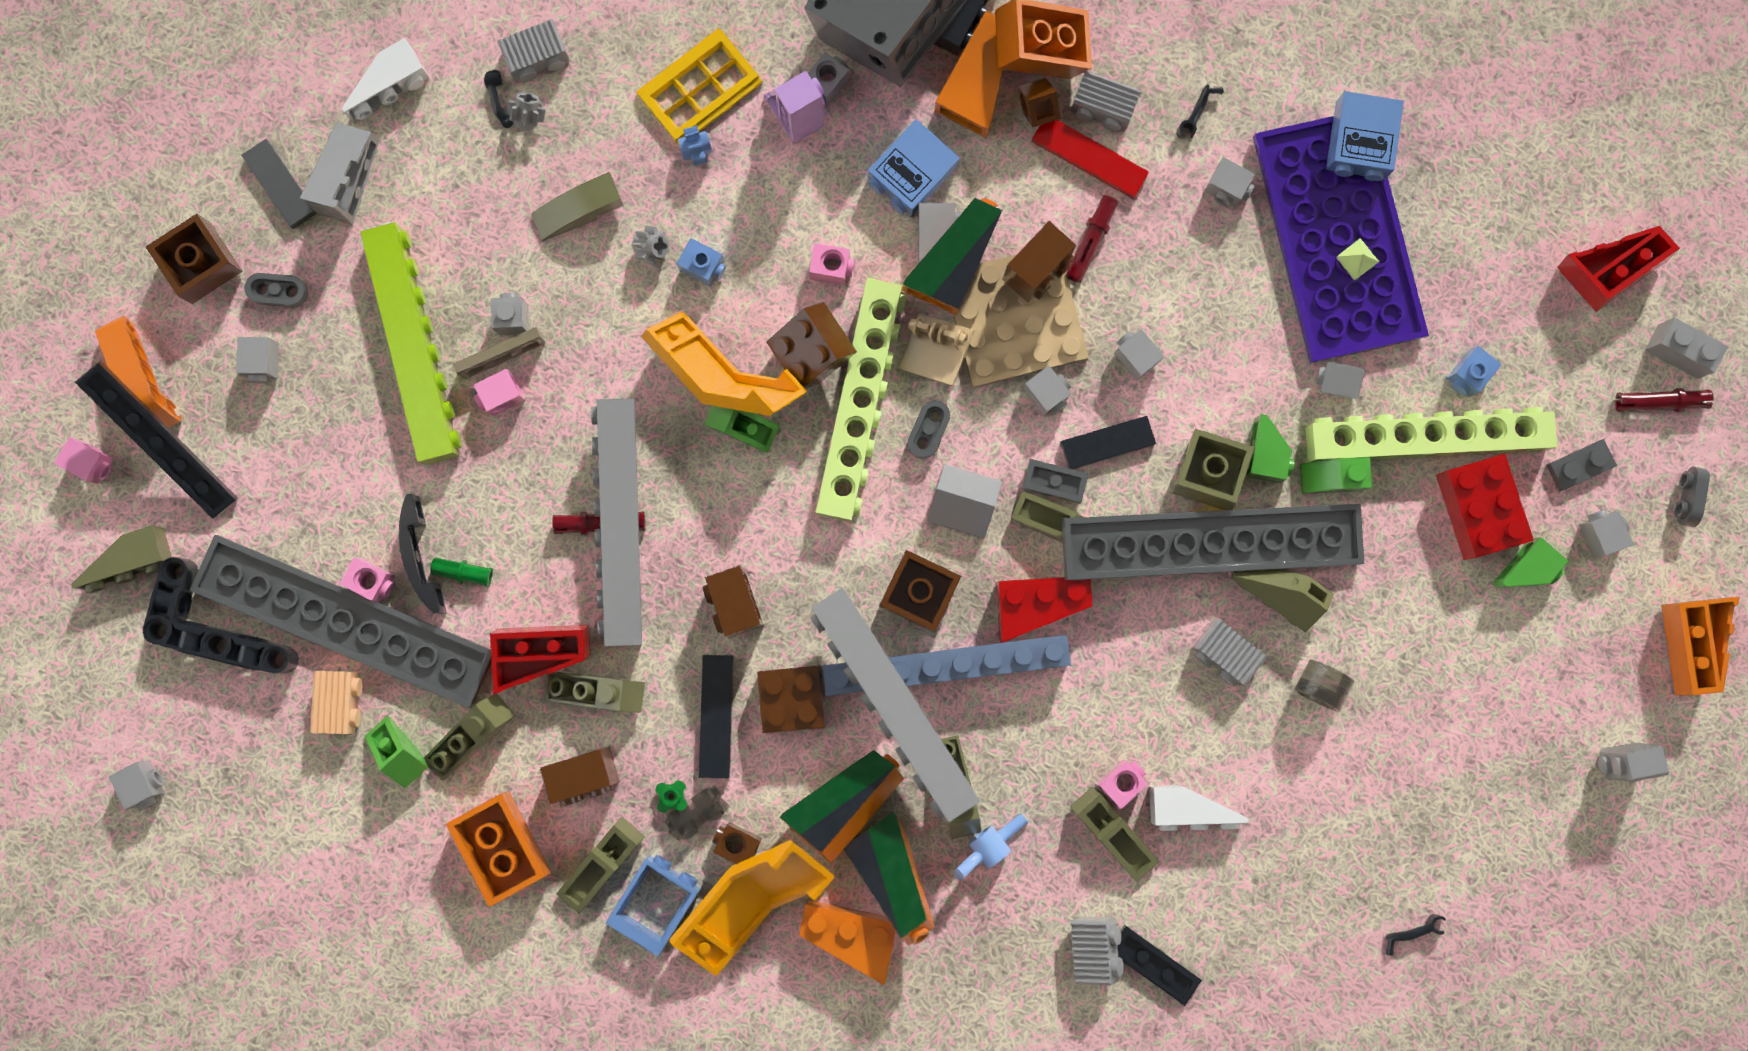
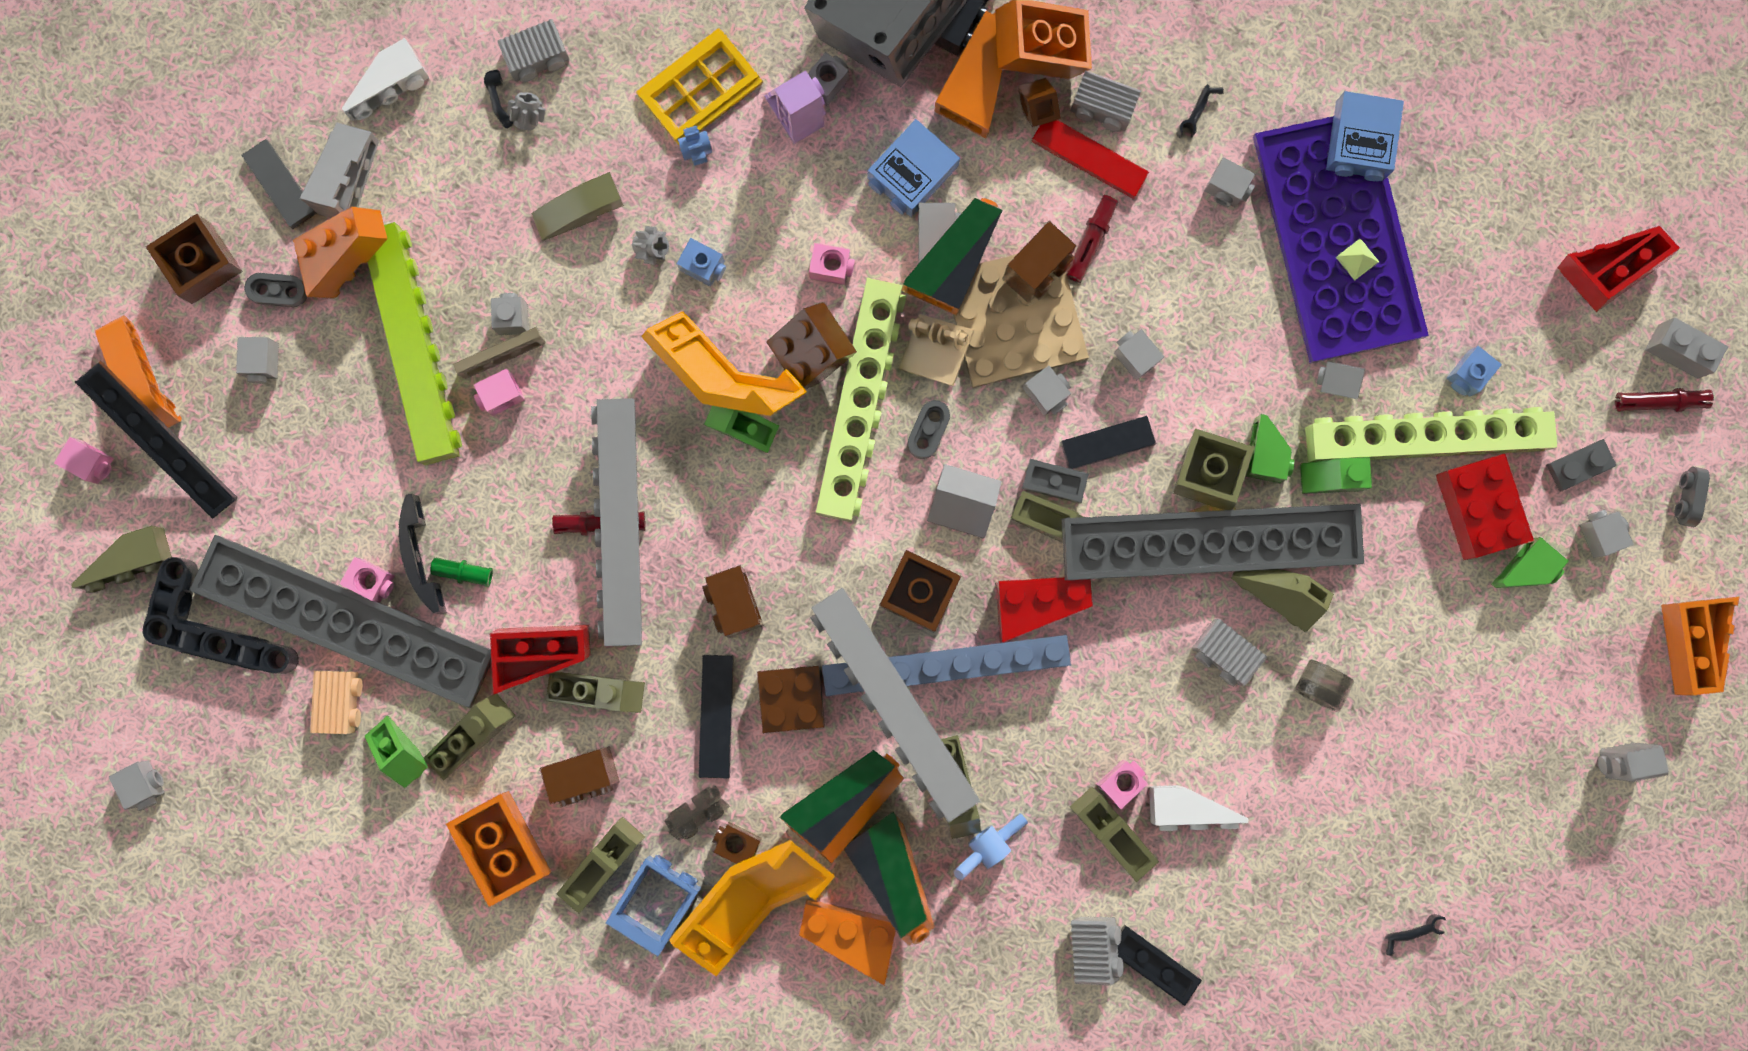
(337, 248): none -> orange wedge
(677, 789): green plate -> none

